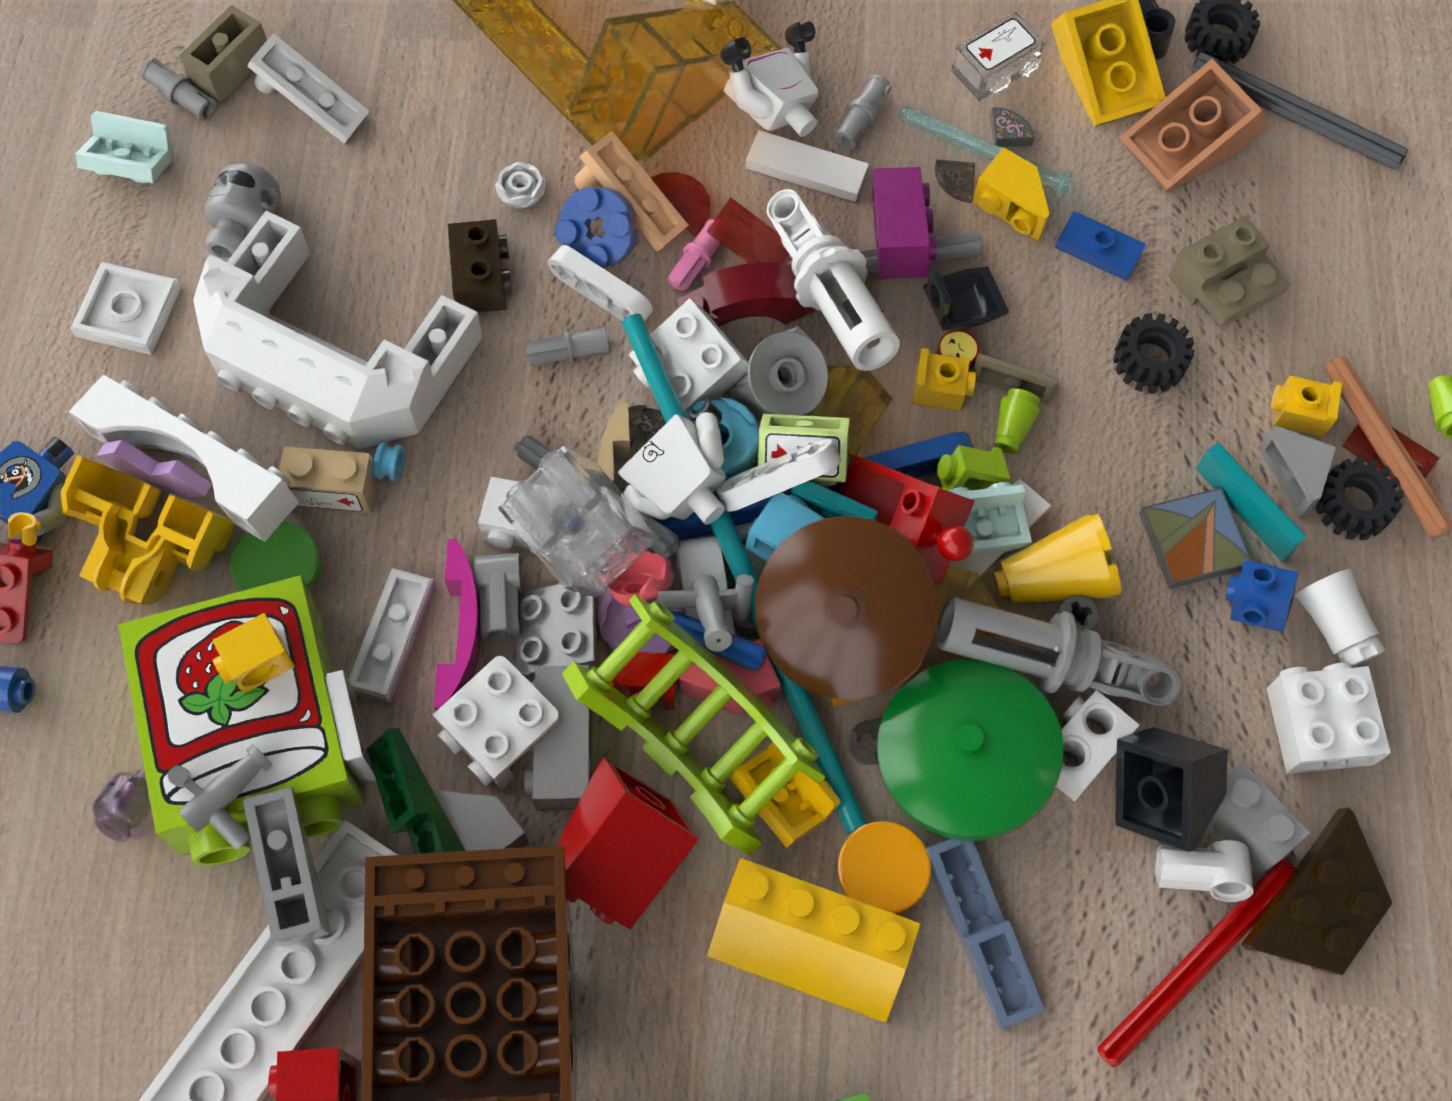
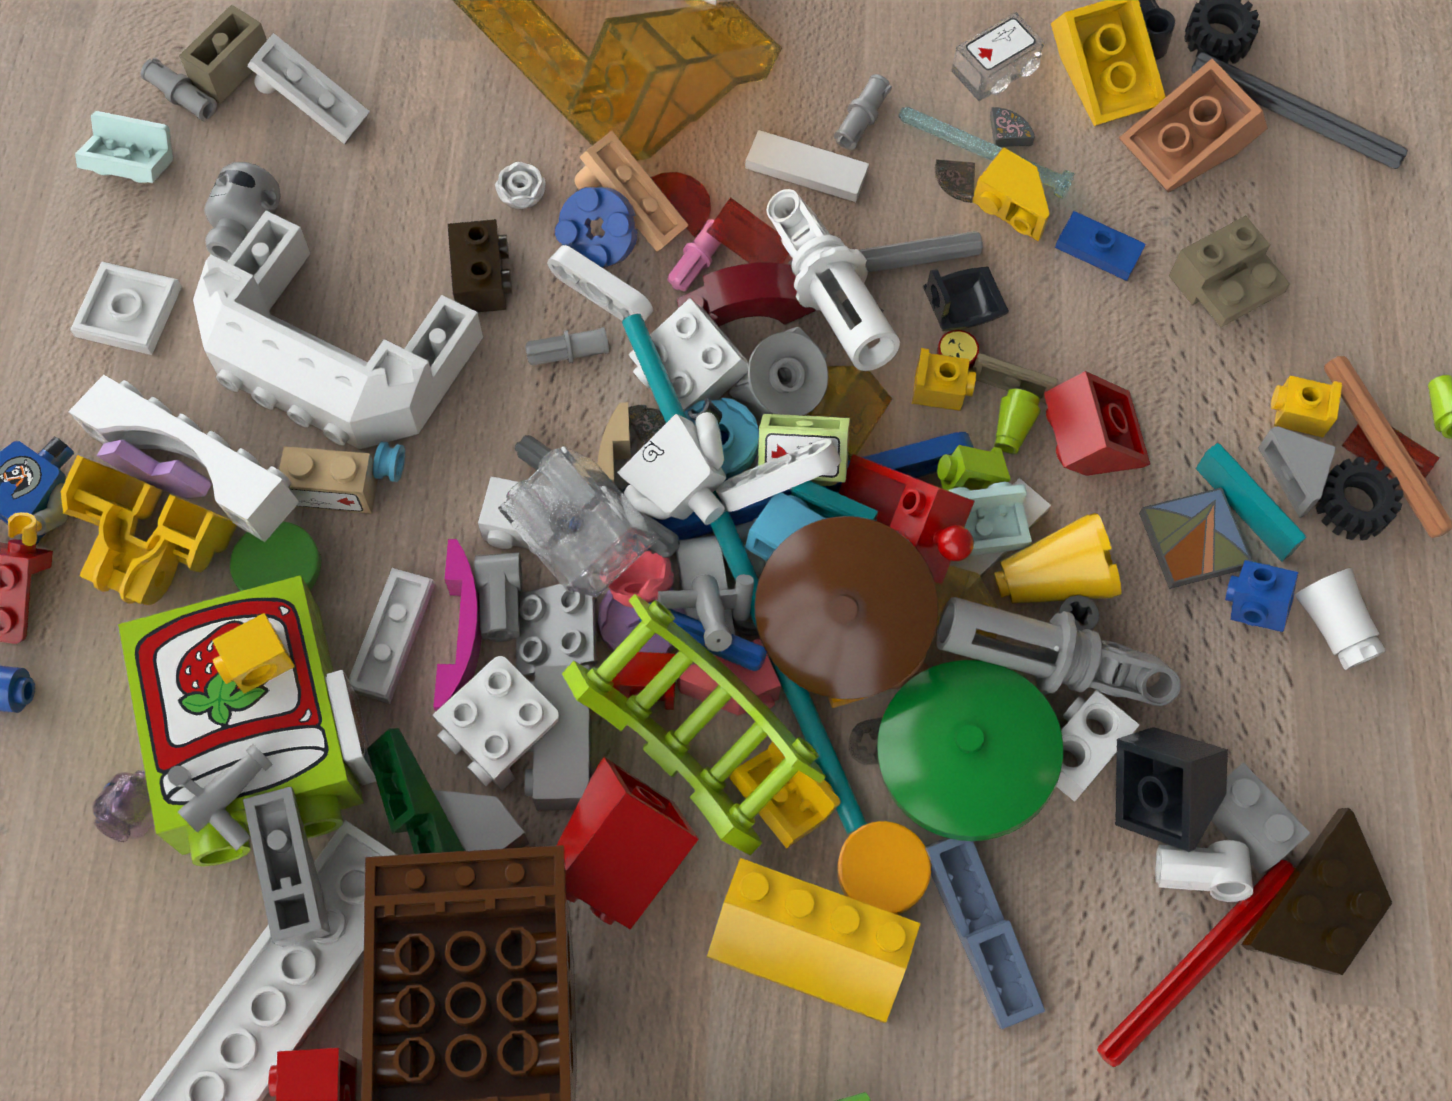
(774, 85): white torso -> none
(902, 223): magenta brick -> none
(1095, 426): none -> red slope
(1160, 334): black tyre -> none
(1327, 718): white brick -> none

